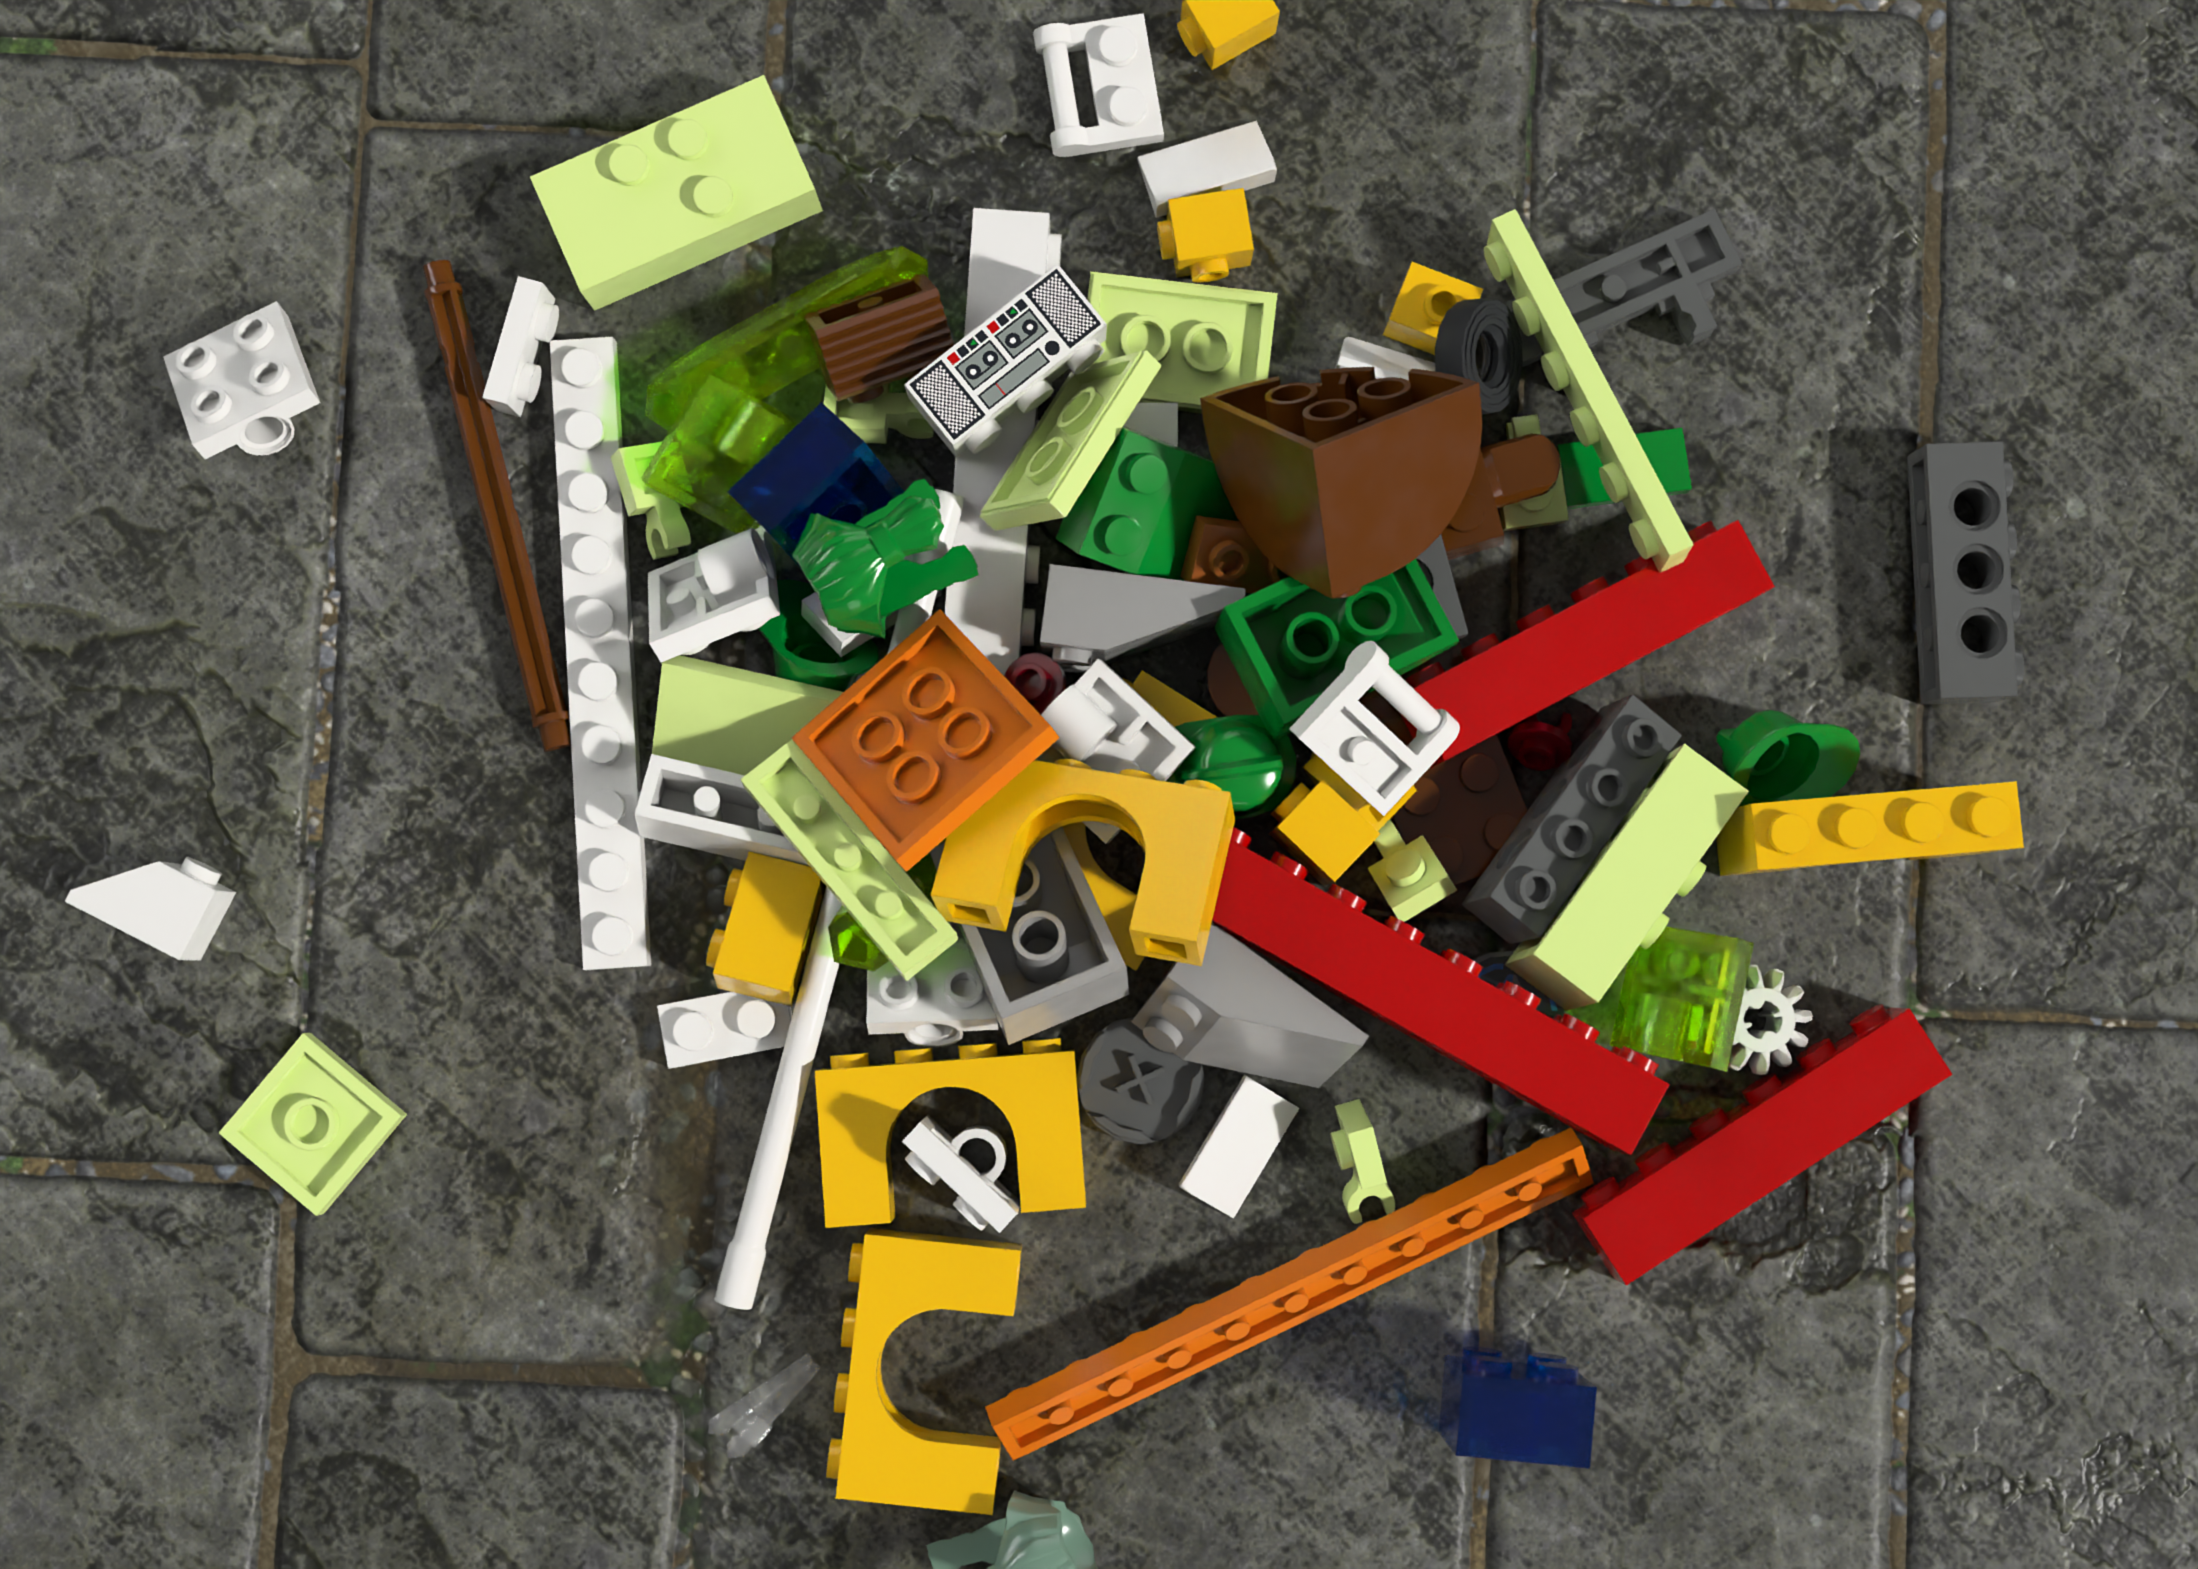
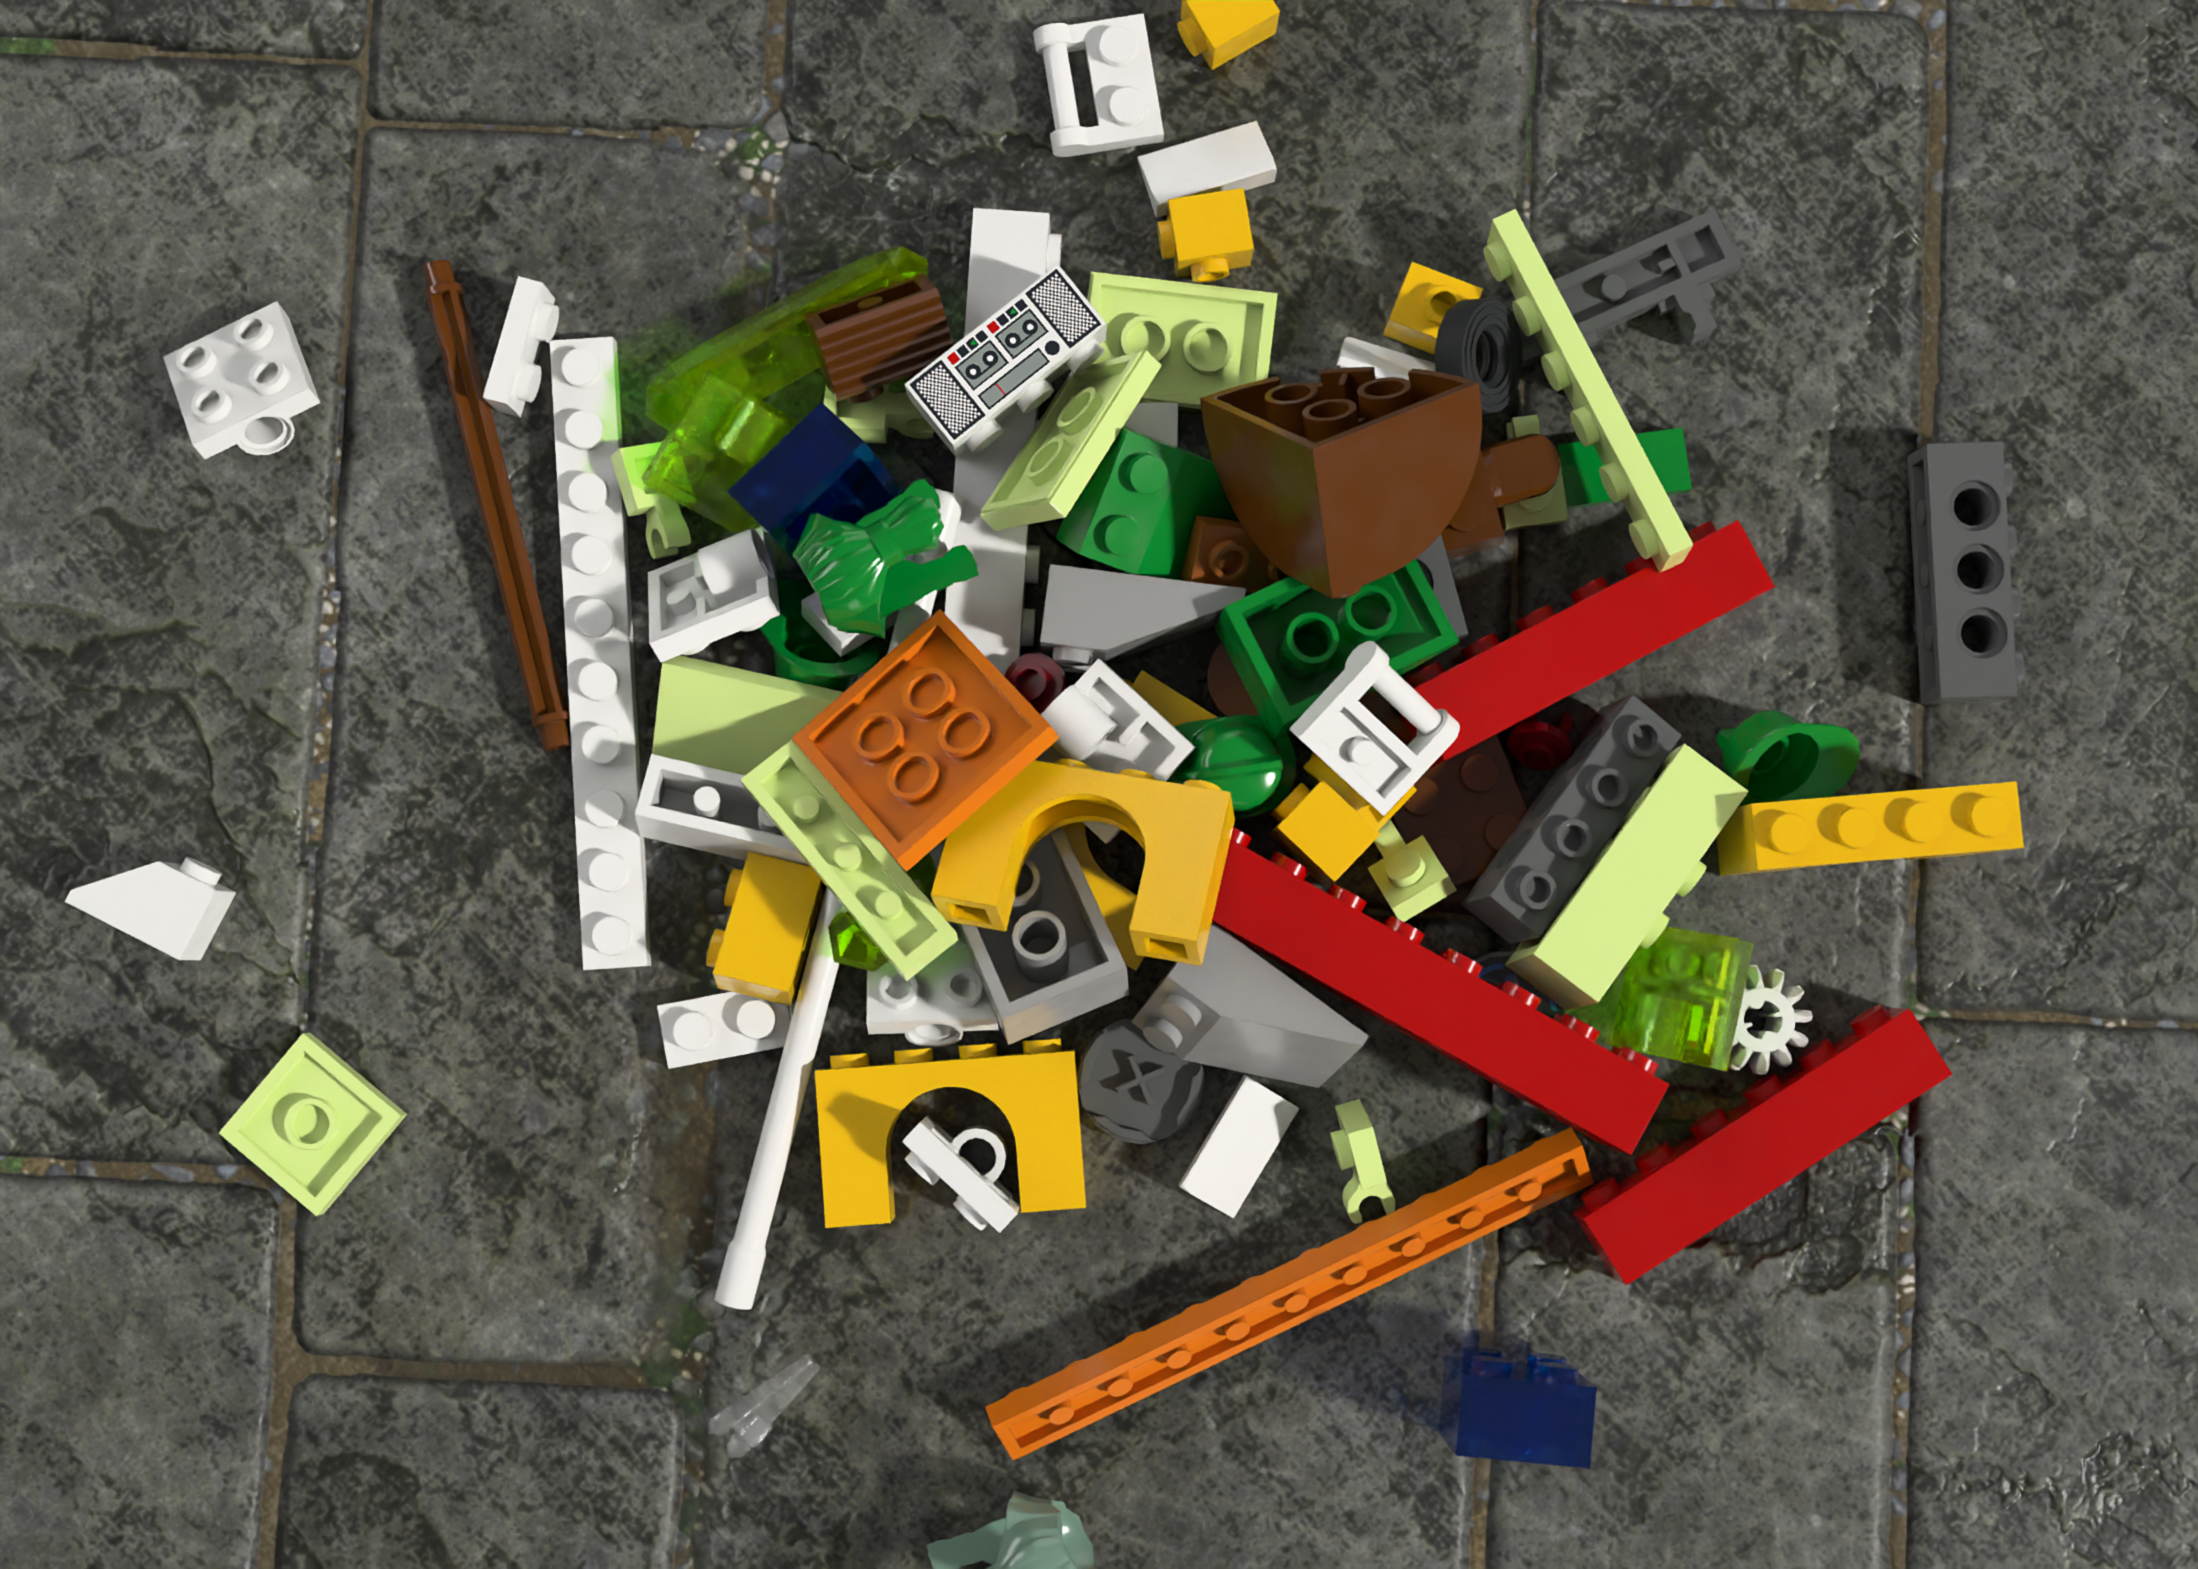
(676, 193): yellowish green brick -> none
(881, 1450): yellow arch -> none

